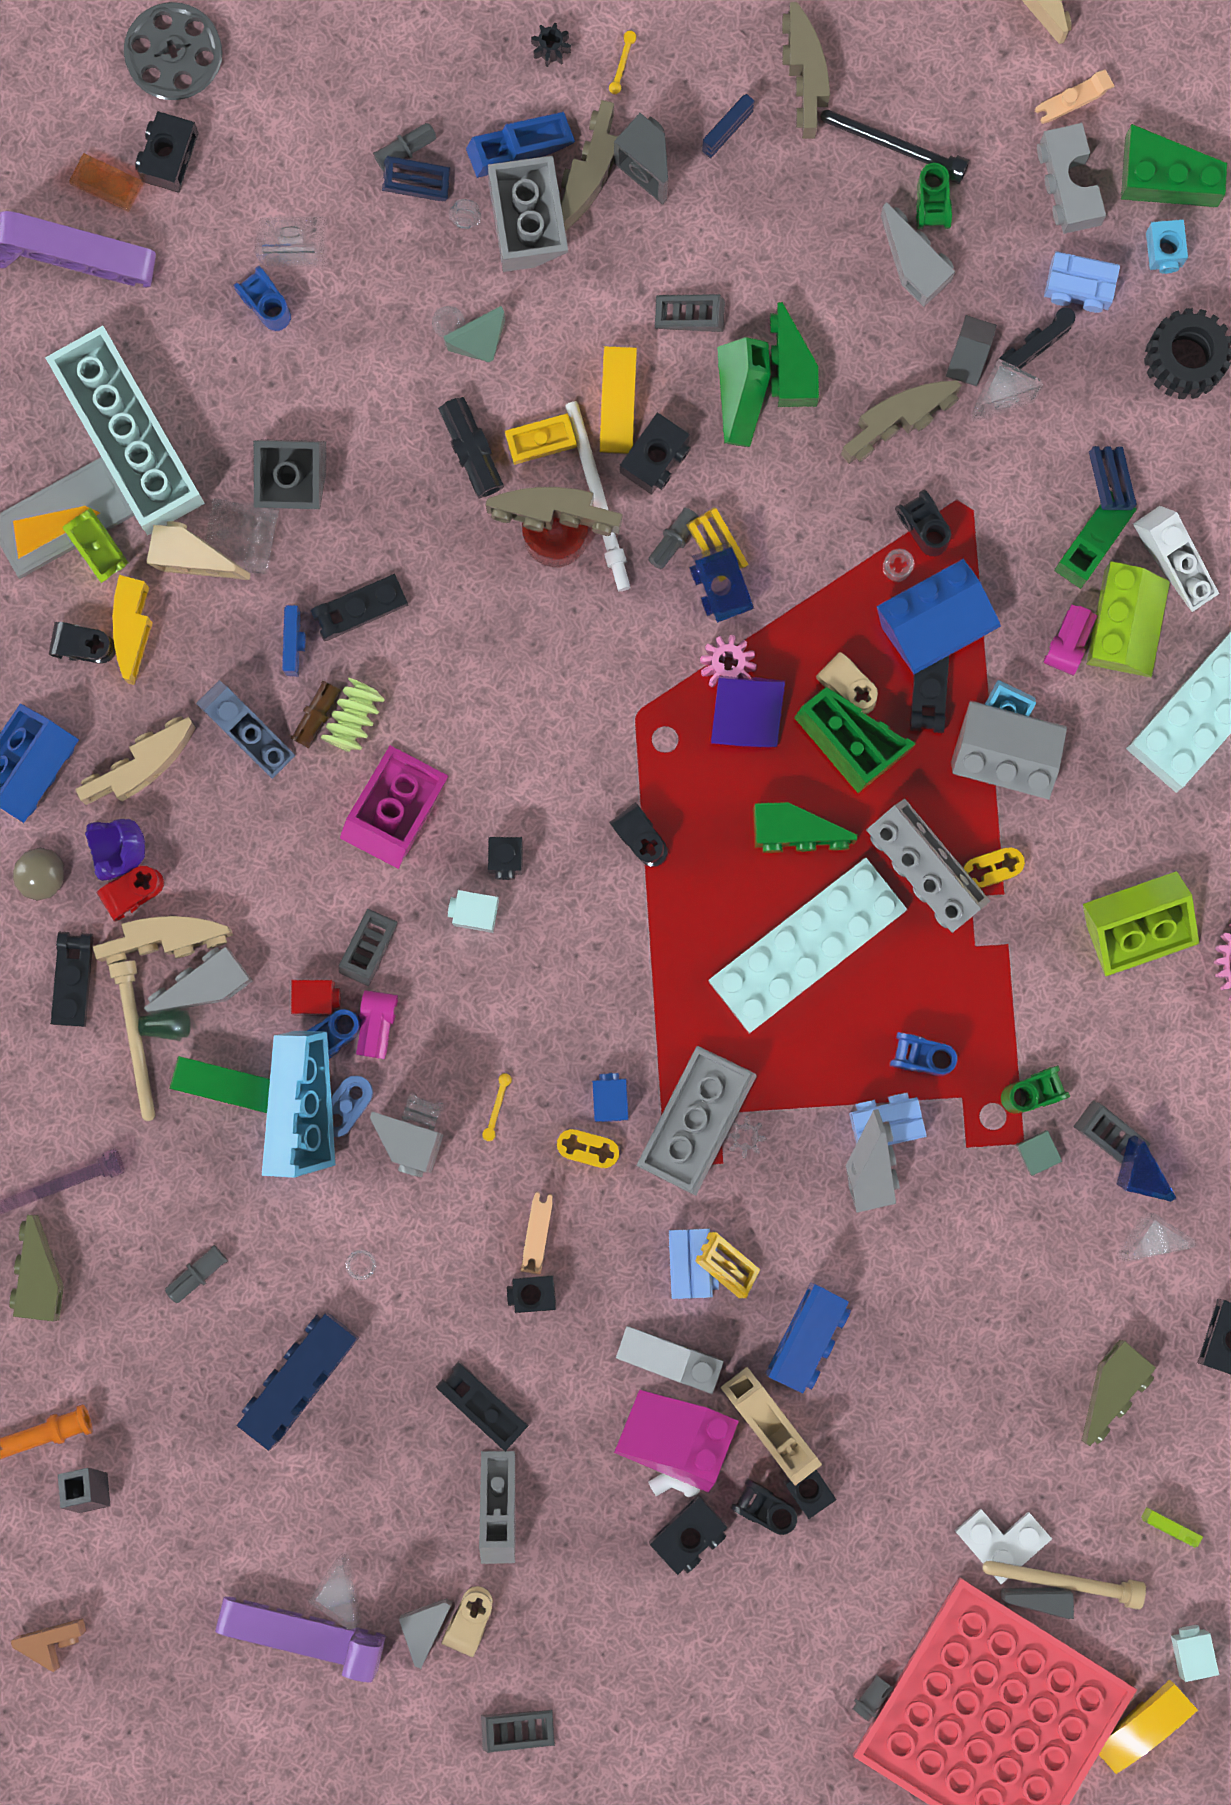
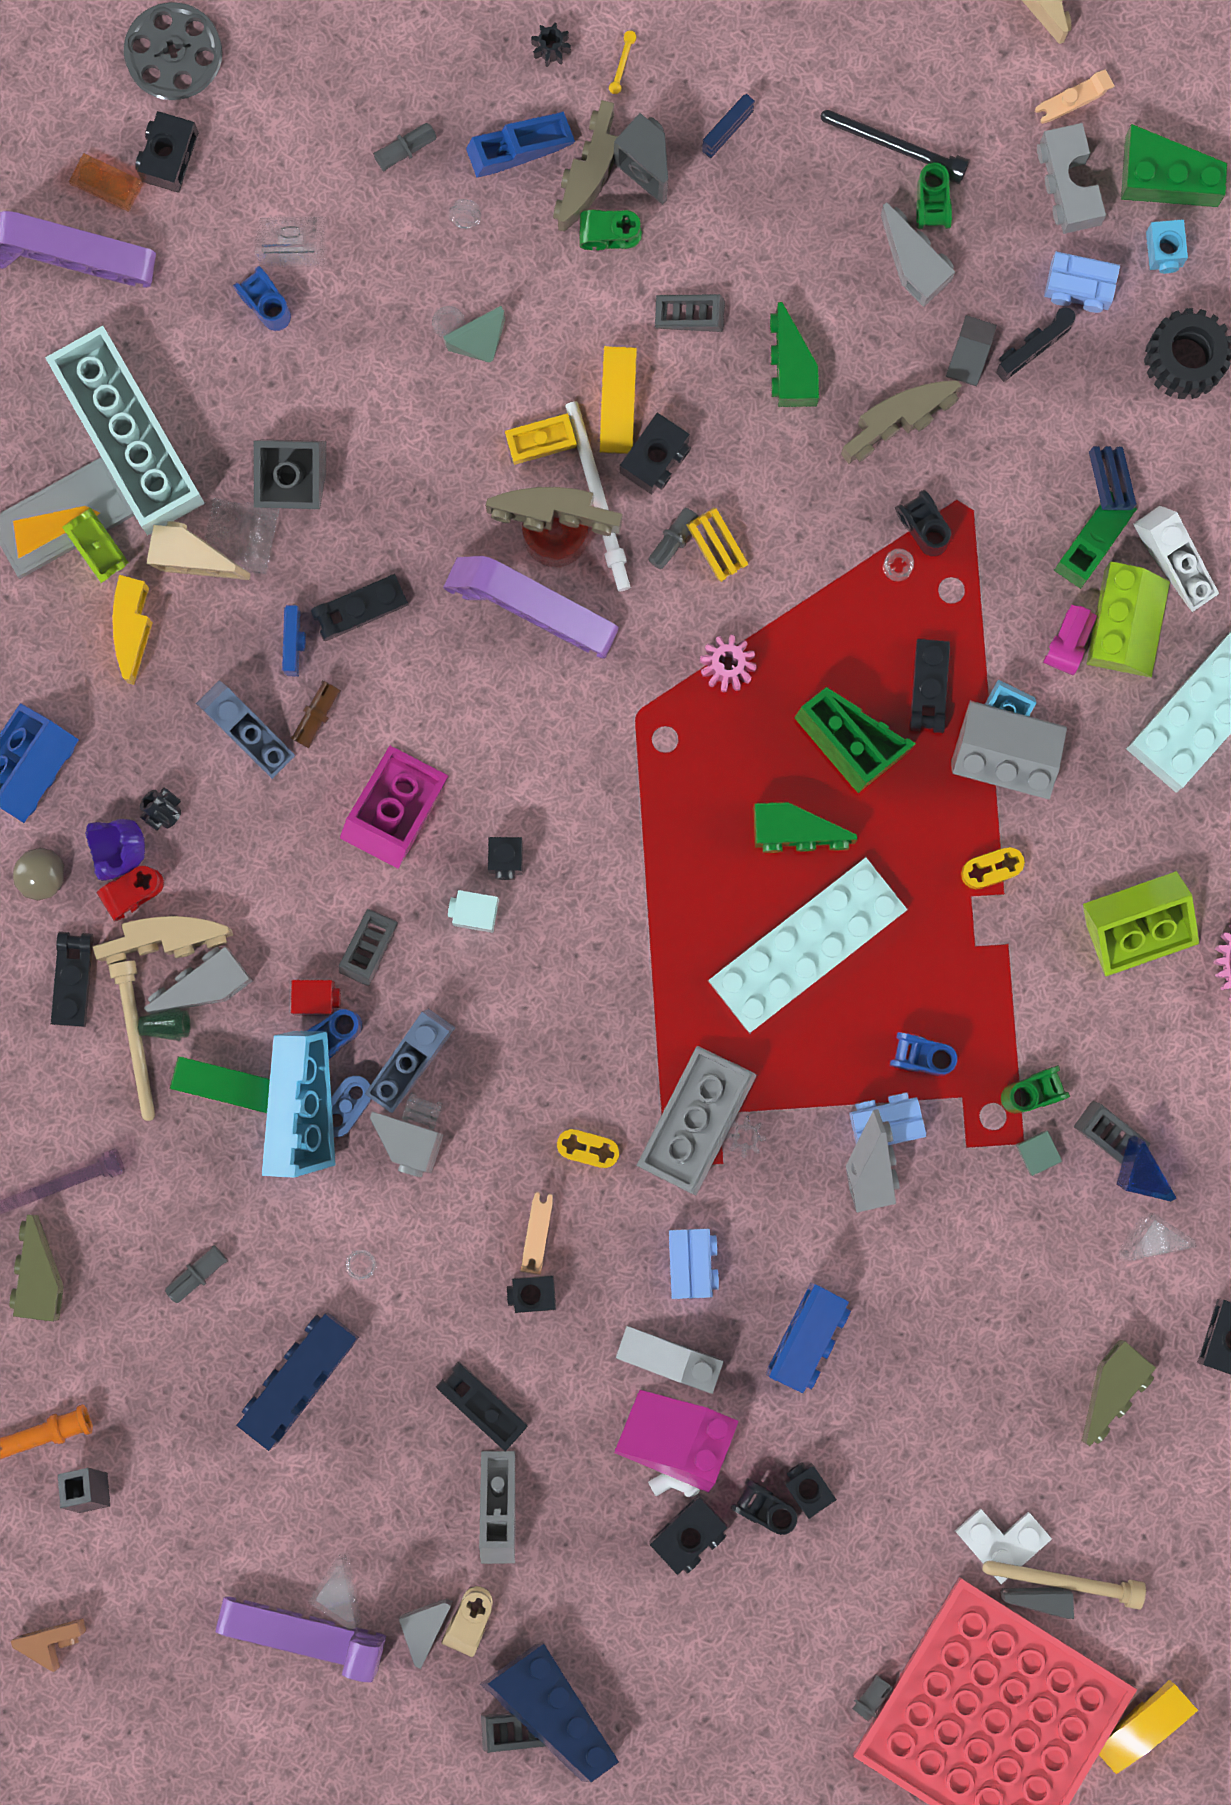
(77, 643): black piece -> none
(152, 757): tan slope -> none
(160, 809): none -> black gear
(353, 717): yellowish green piece -> none
(376, 1018): dark pink piece -> none
(410, 1060): none -> sand blue slope
(415, 191): dark blue tile -> none
(471, 447): black piece -> none
(489, 1133): yellow hinge -> none
(490, 580): none -> medium lavender beam
(527, 212): light grey slope -> none
(550, 1709): none -> dark blue wedge
(606, 228): none -> green piece
(610, 1098): blue brick -> none
(637, 833): black piece -> none
(718, 1273): yellow tile -> none
(731, 600): clear blue brick -> none
(743, 384): green slope -> none
(747, 711): dark purple slope -> none
(771, 1426): tan arch -> none
(808, 65): dark tan slope -> none
(846, 679): tan piece -> none
(927, 866): light grey brick -> none
(938, 616): blue slope -> none
(1006, 390): clear slope -> none
(1171, 1527): lime tile -> none
(1194, 1653): light aqua brick -> none

